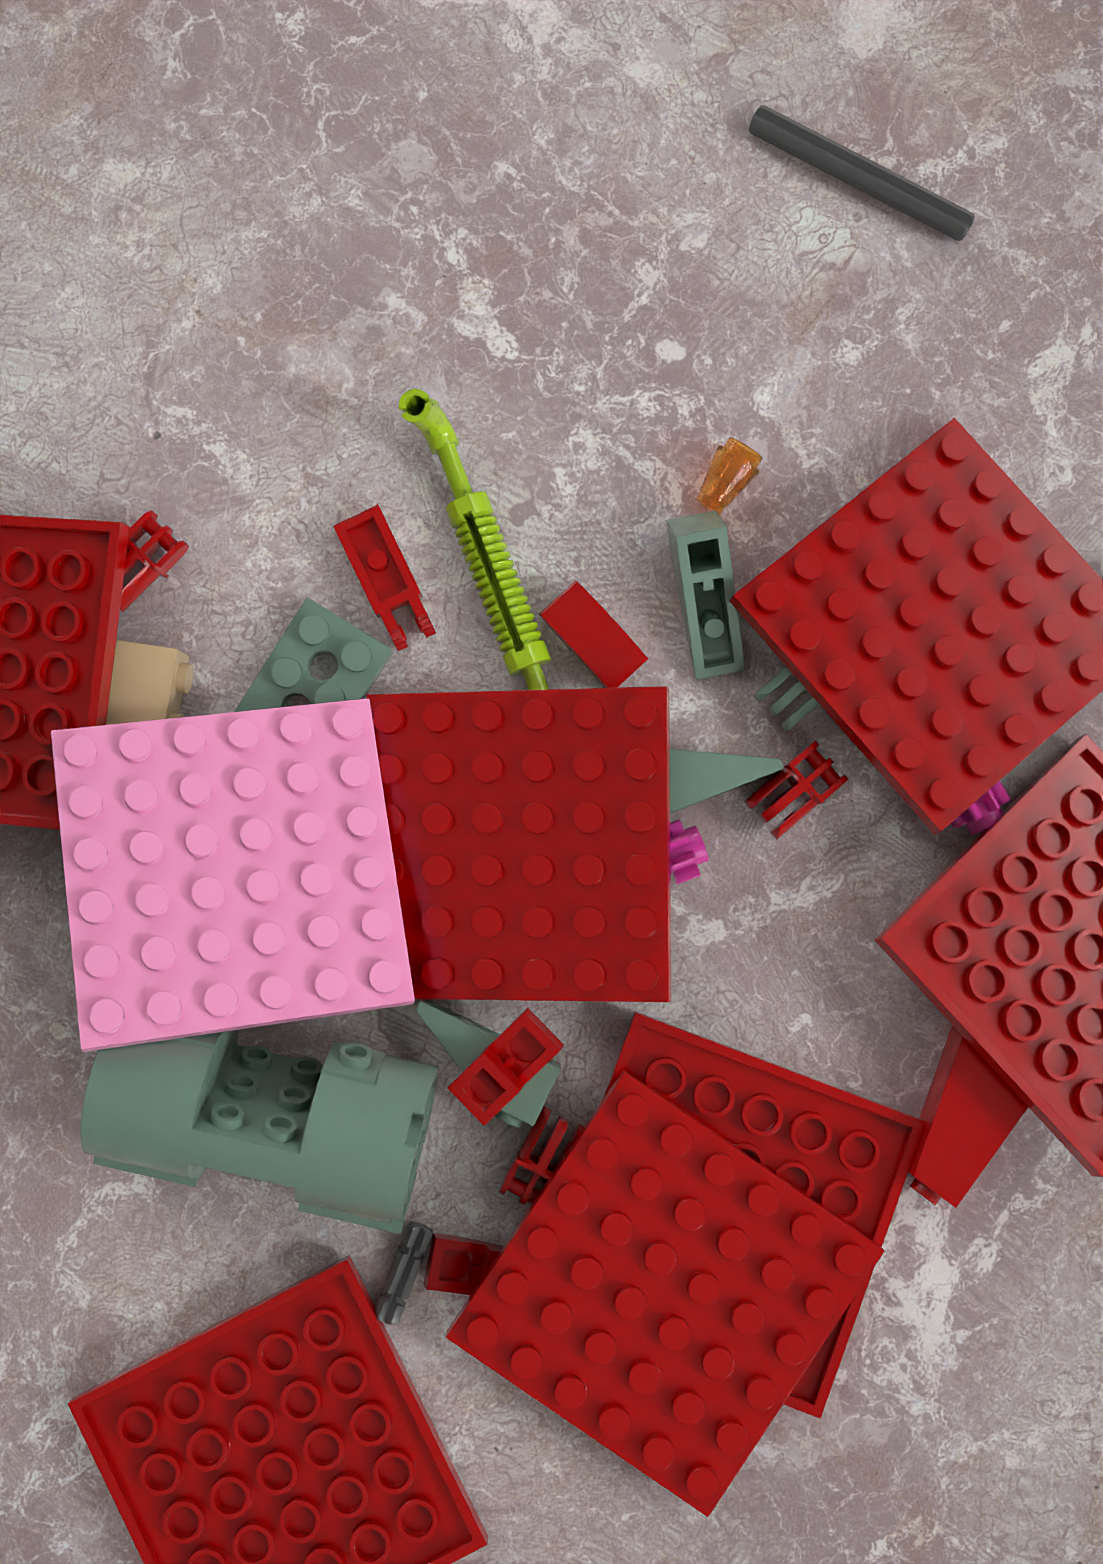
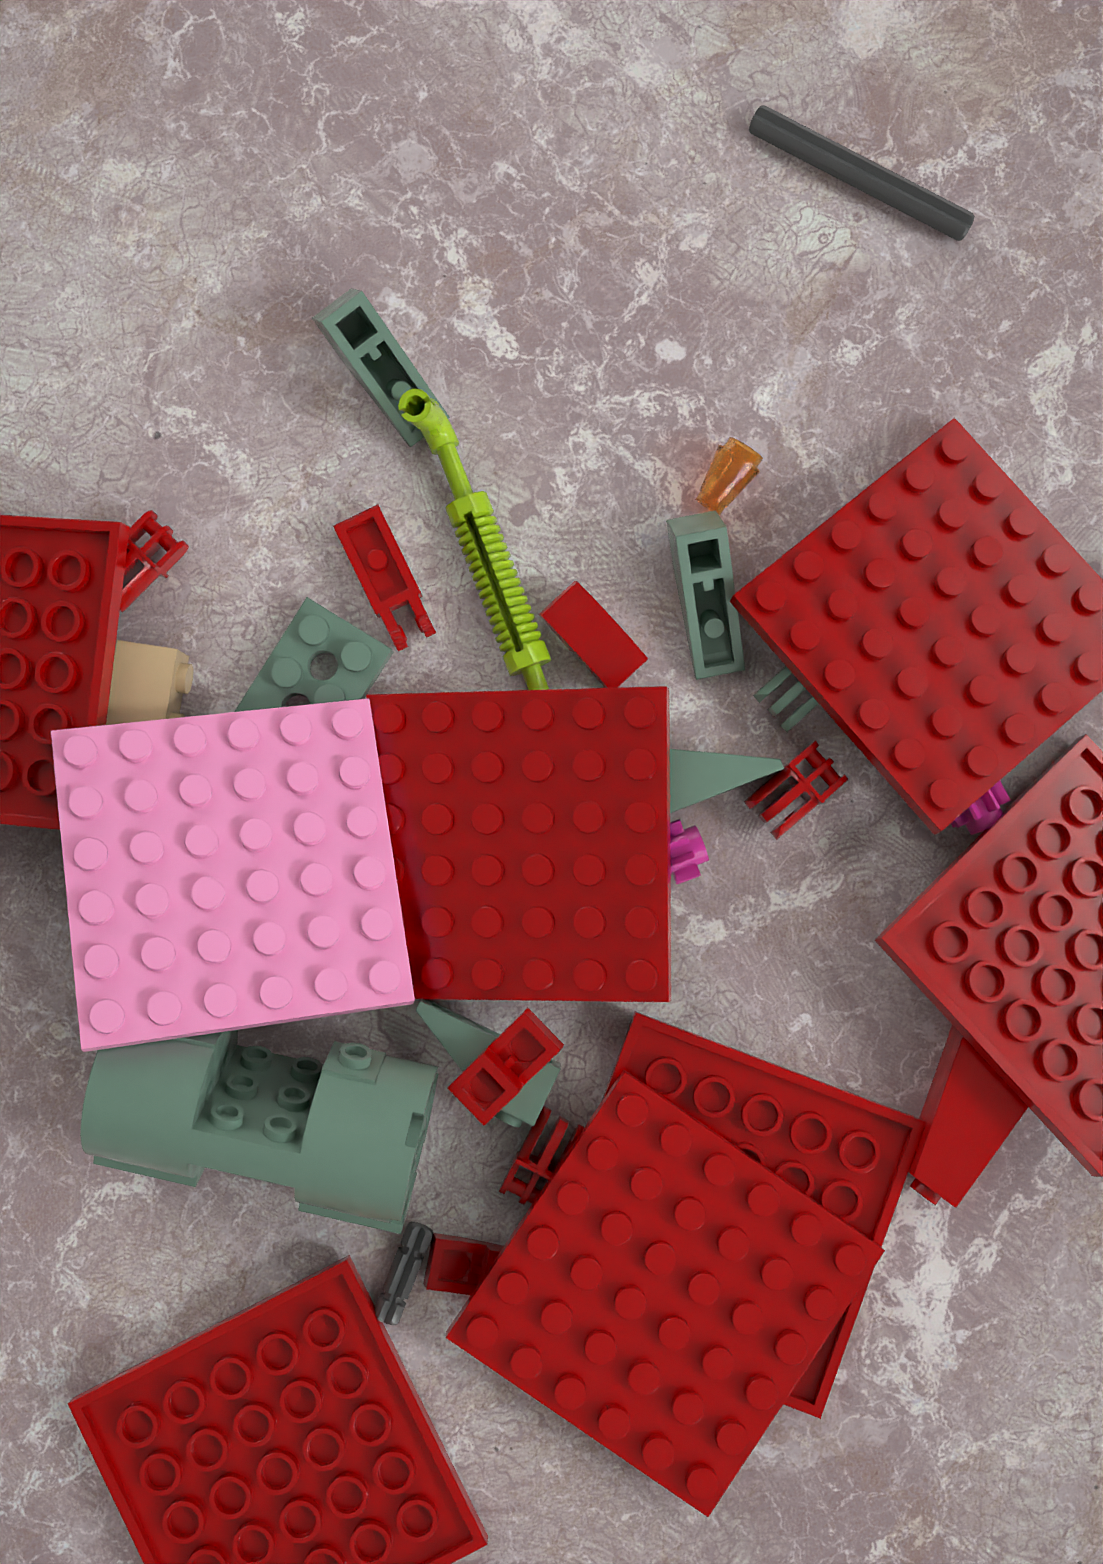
(373, 357): none -> sand green slope

